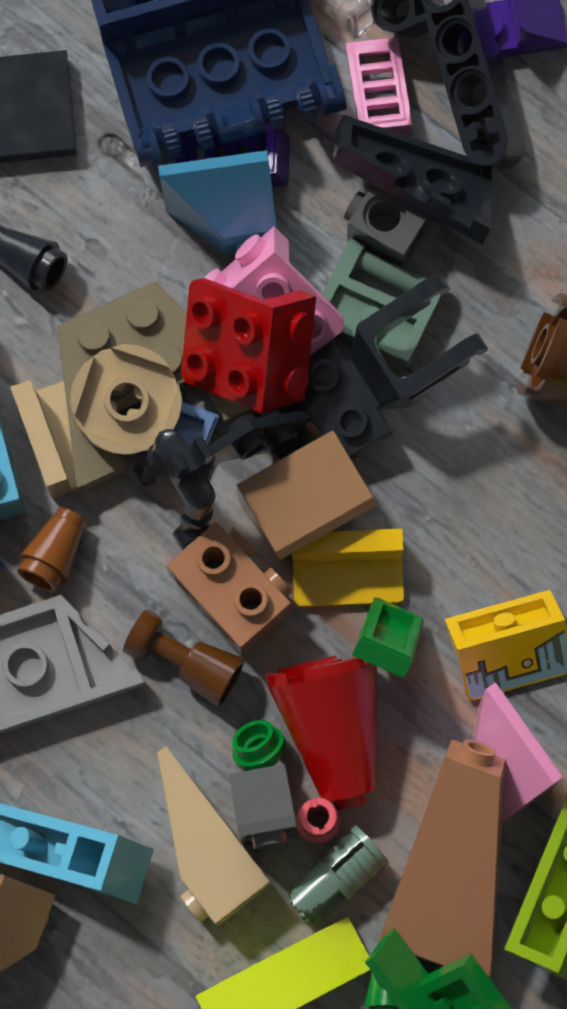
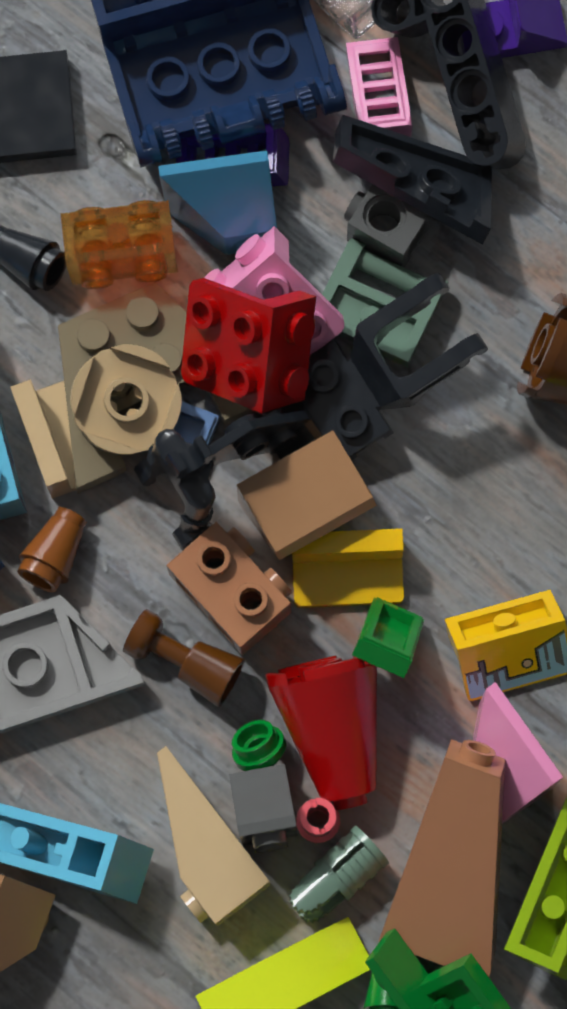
(119, 243): none -> clear orange brick

